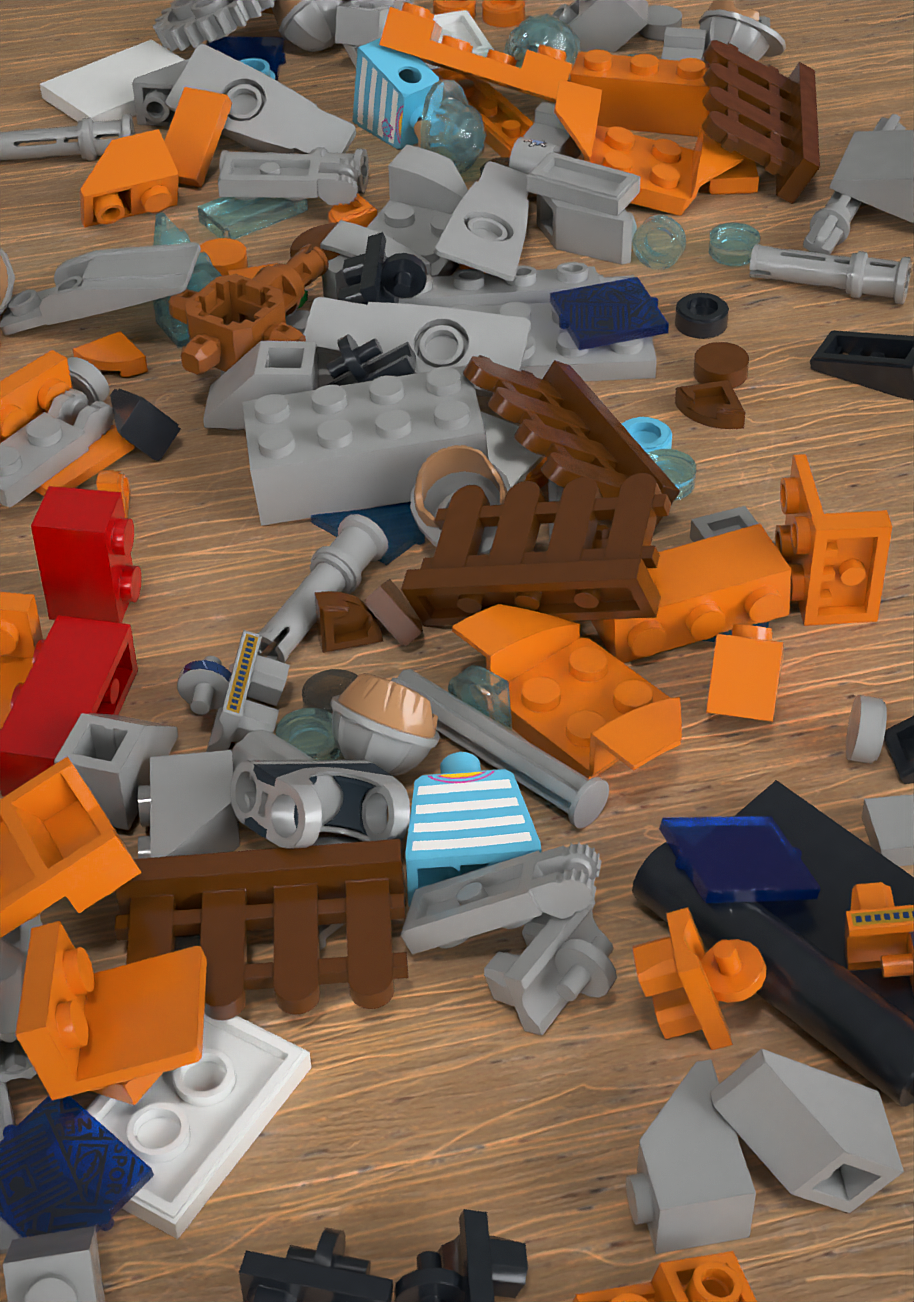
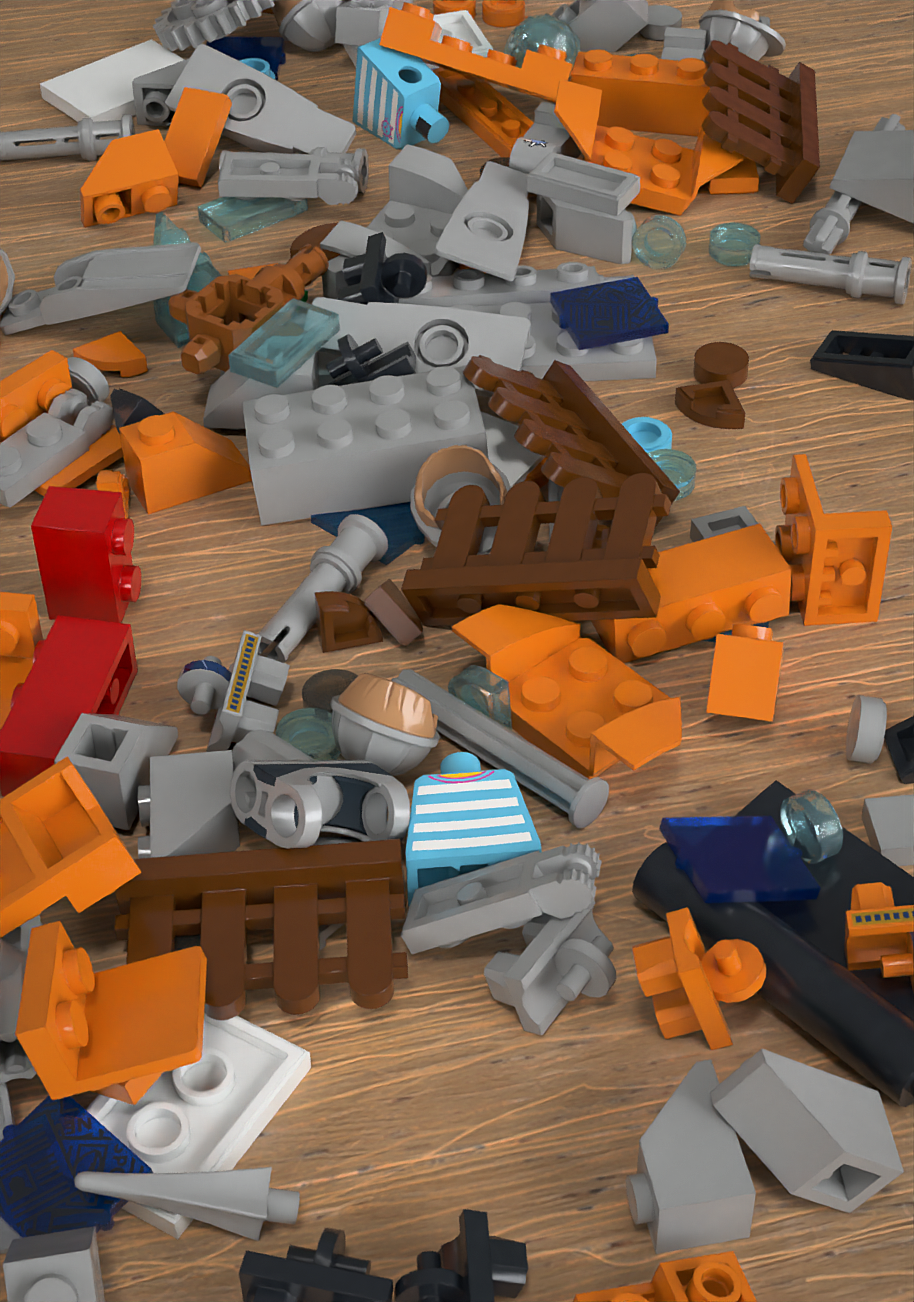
(178, 461): none -> orange slope
(225, 1199): none -> light grey piece
(226, 254): orange tile -> none
(284, 343): none -> clear light blue tile
(356, 212): orange tile -> none
(451, 125): clear light blue piece -> none
(701, 315): black tile -> none
(812, 825): none -> clear light blue tile

